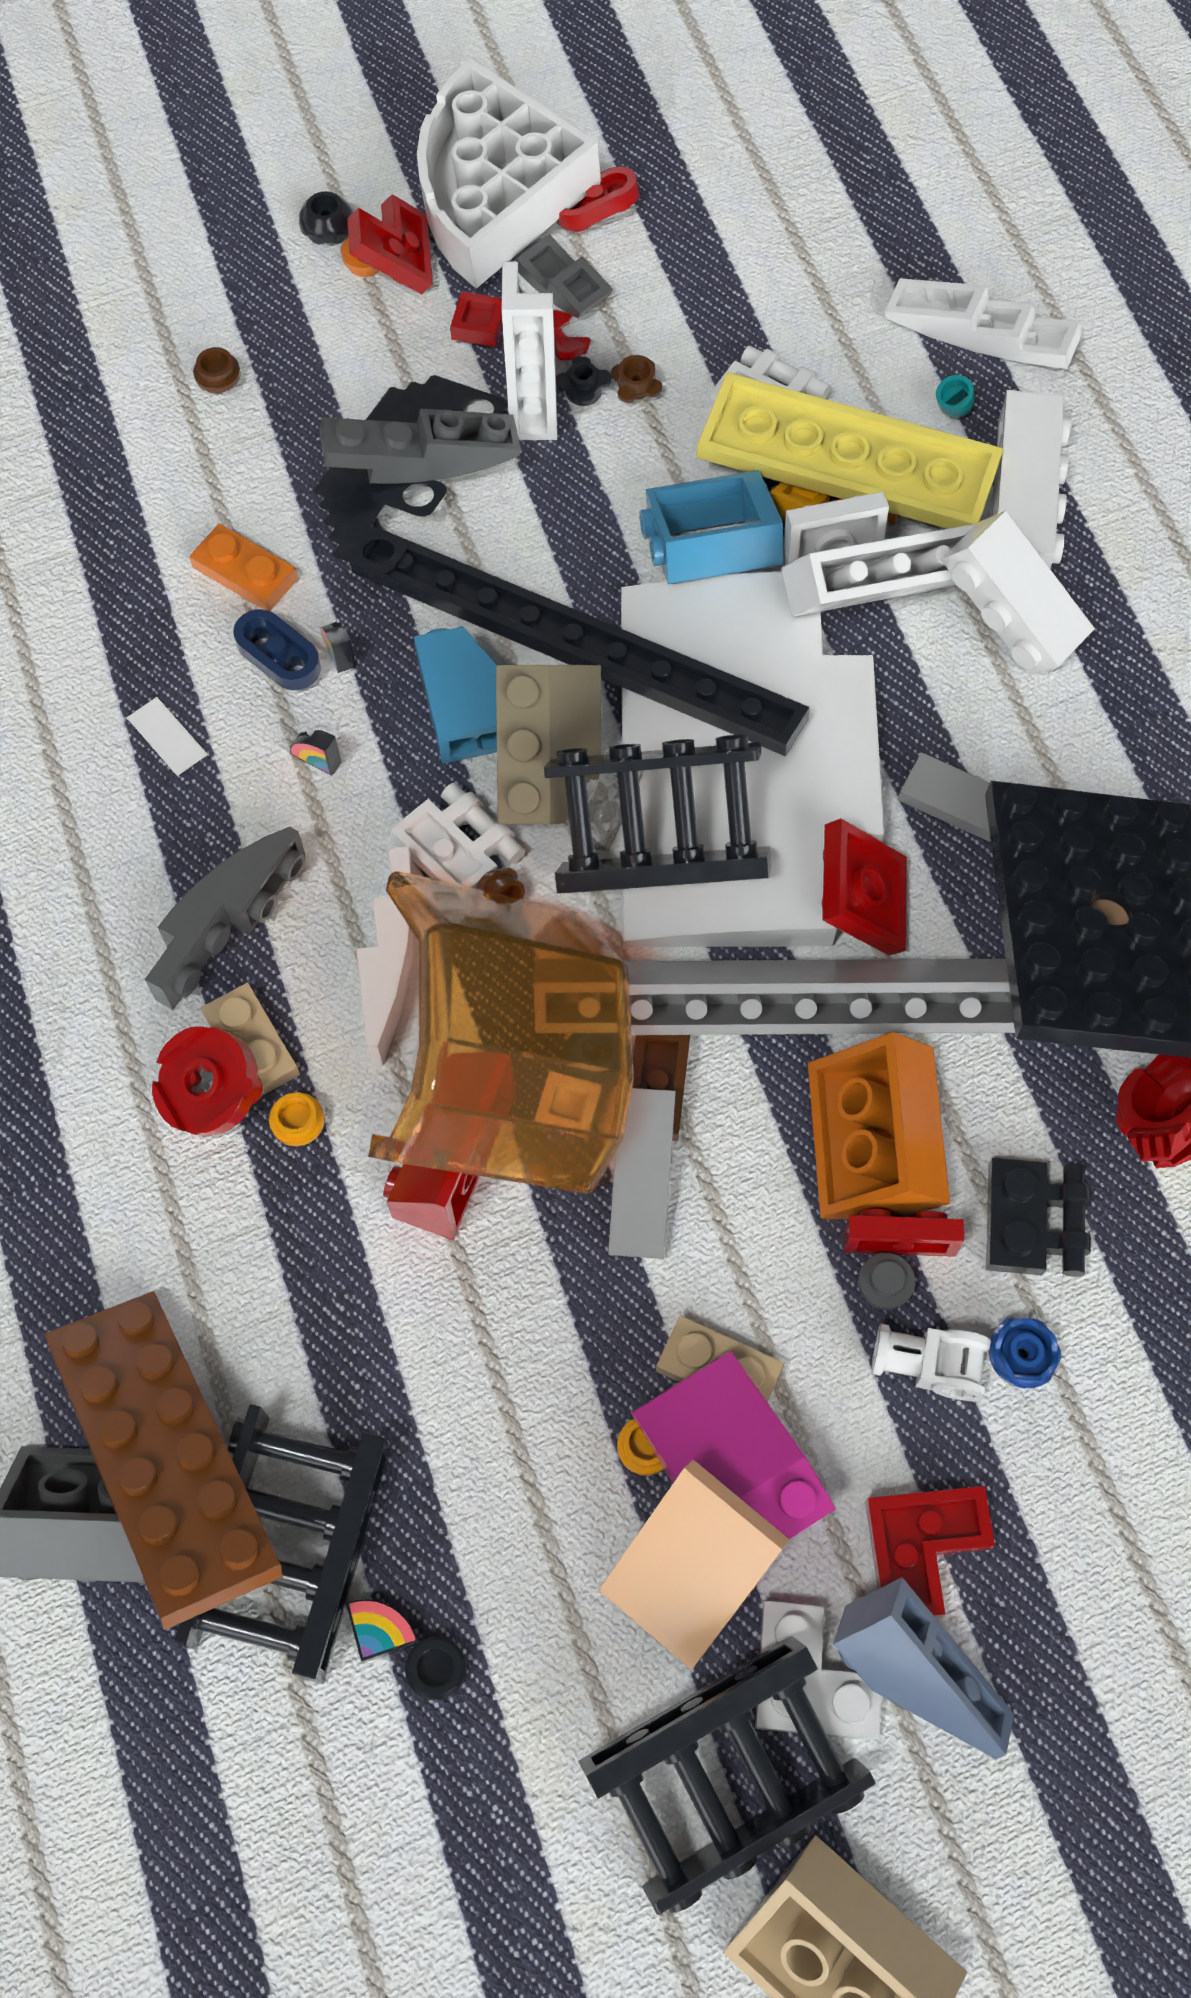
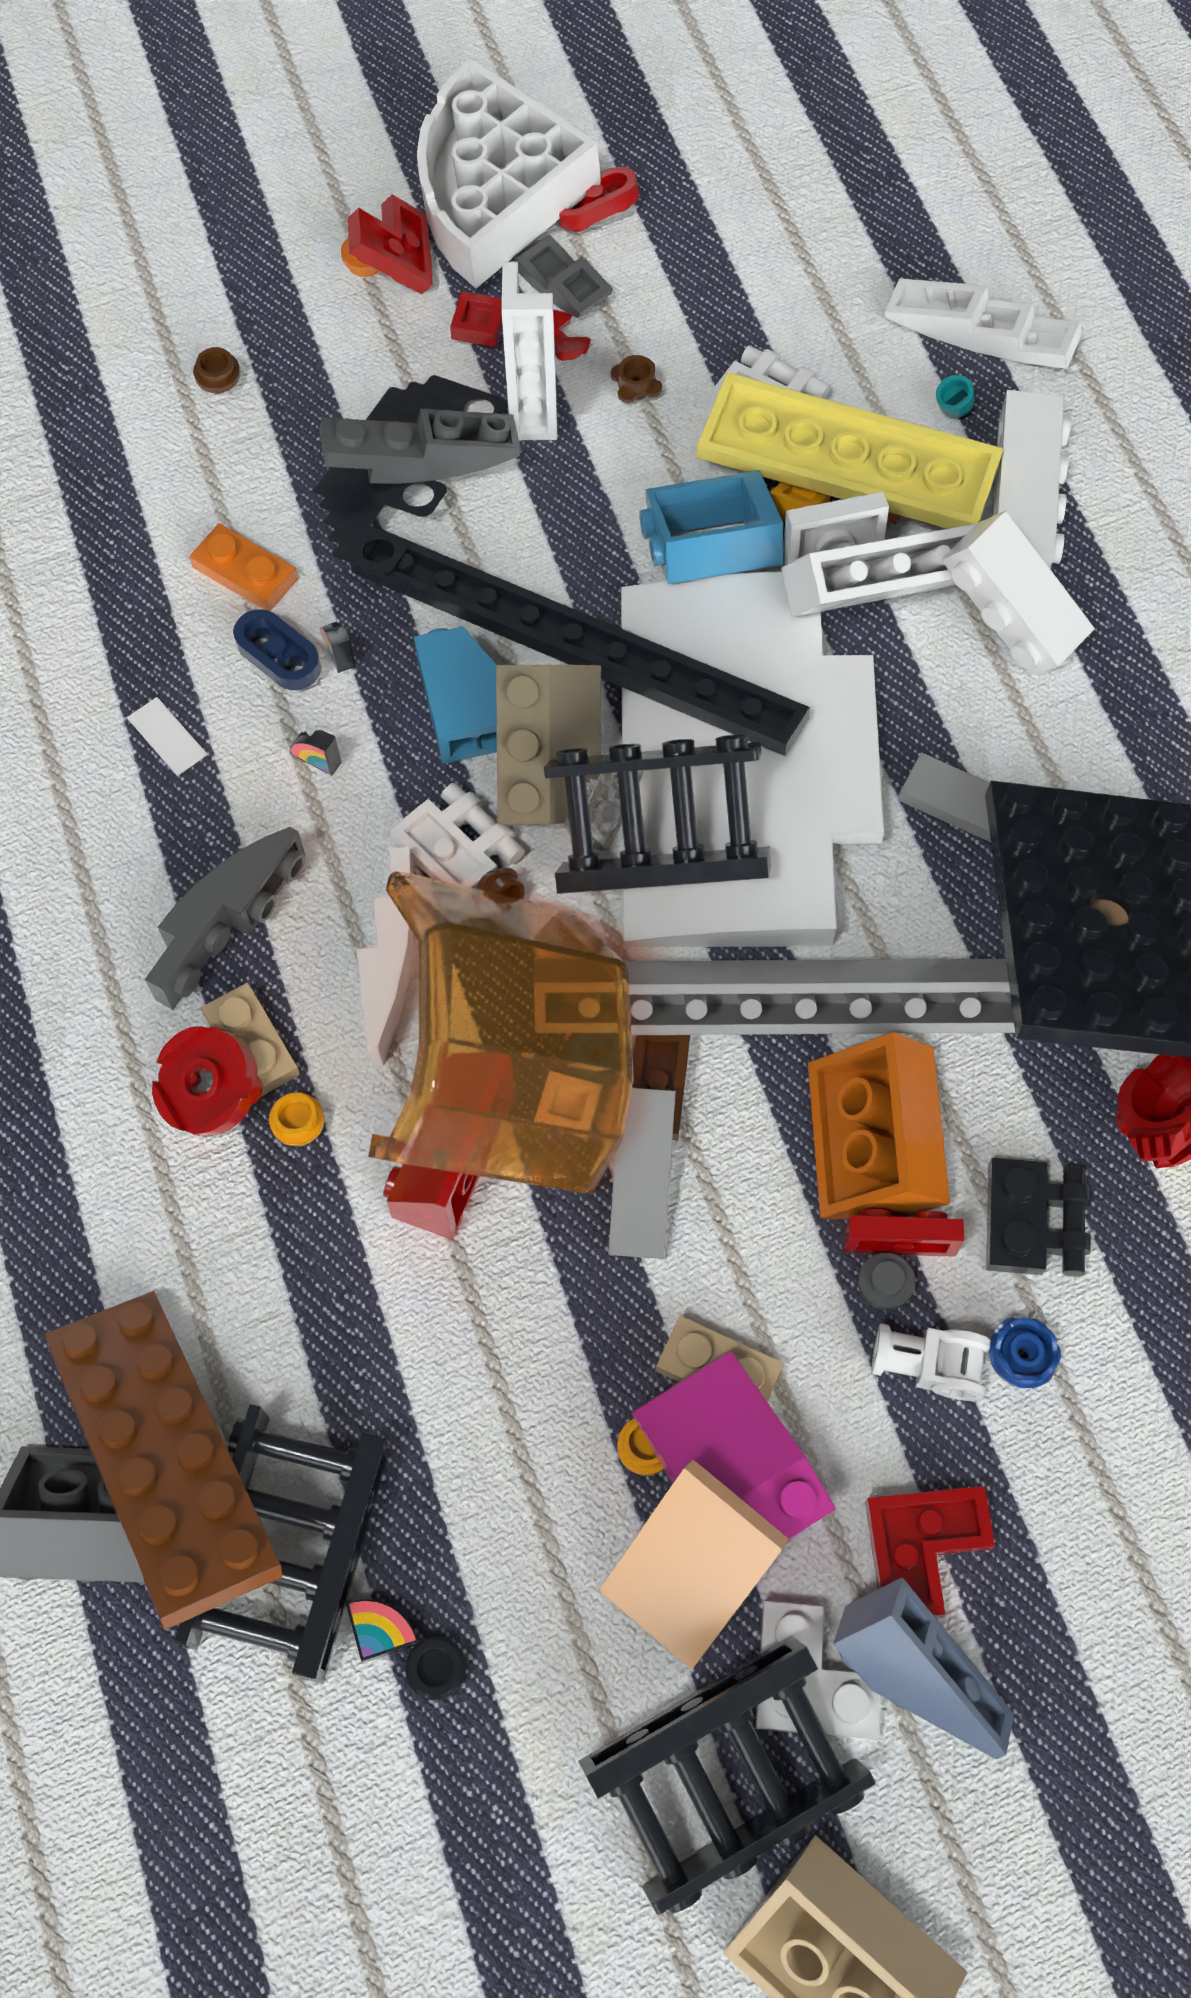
(325, 218): black plate -> none
(583, 382): black plate -> none
(864, 887): red plate -> none

